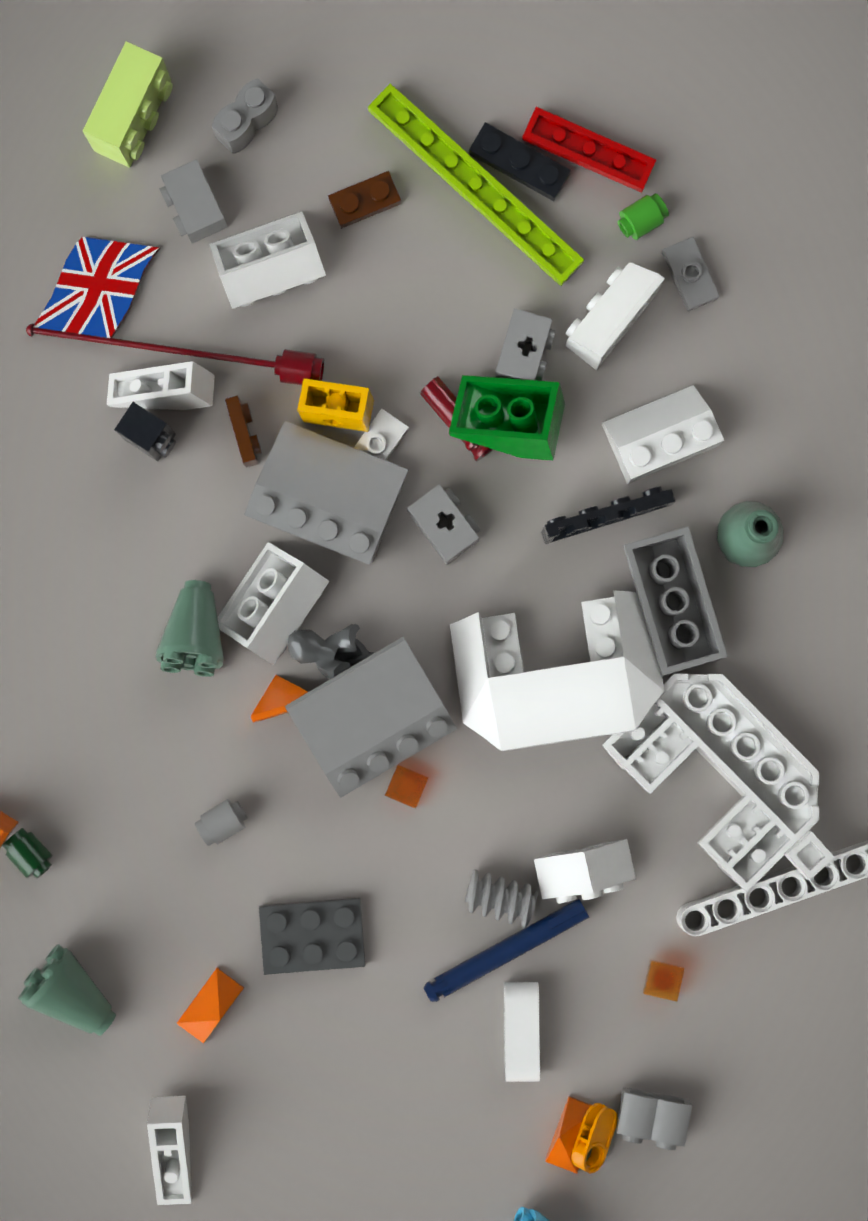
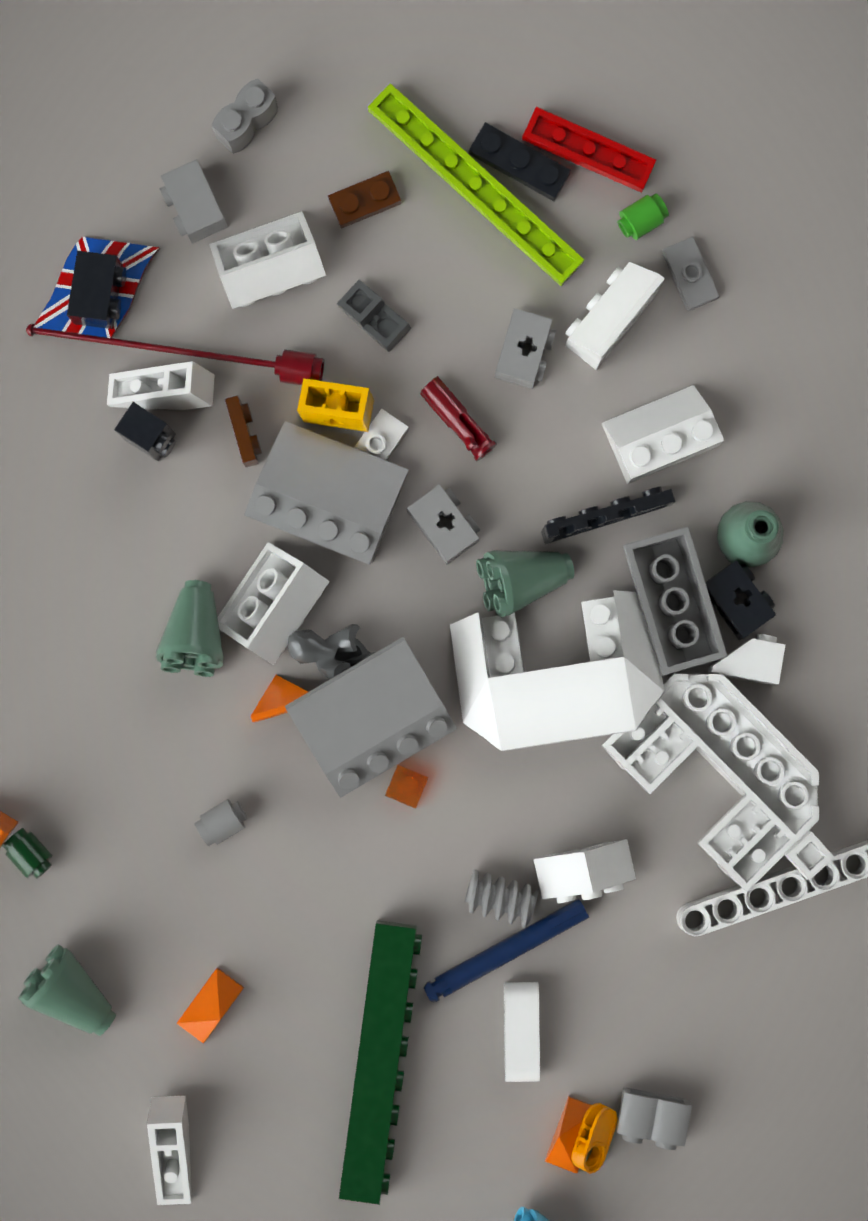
(96, 290): none -> black brick
(128, 105): yellowish green brick -> none
(312, 936): dark grey plate -> none
(373, 315): none -> dark grey slope
(378, 1061): none -> dark green brick
(509, 415): green slope -> none
(521, 577): none -> sand green cone
(663, 980): clear orange plate -> none
(739, 618): none -> black brick
(753, 661): none -> white slope

